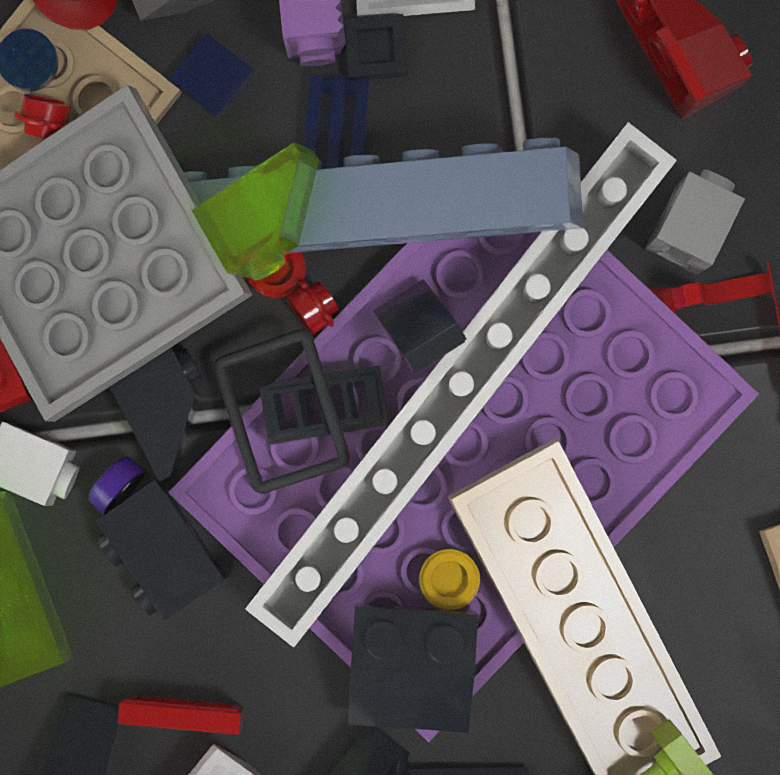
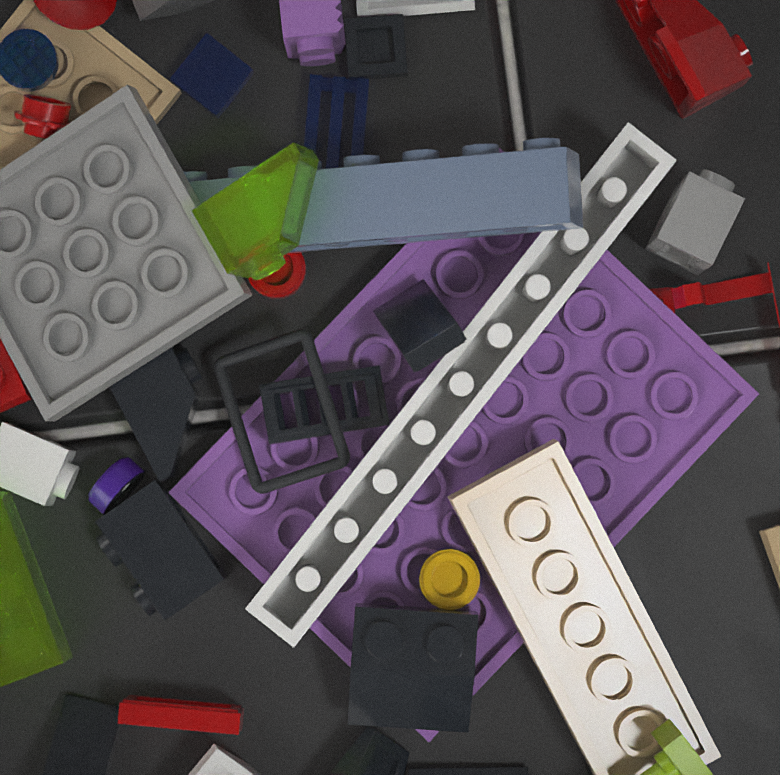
(312, 306): red plate -> none

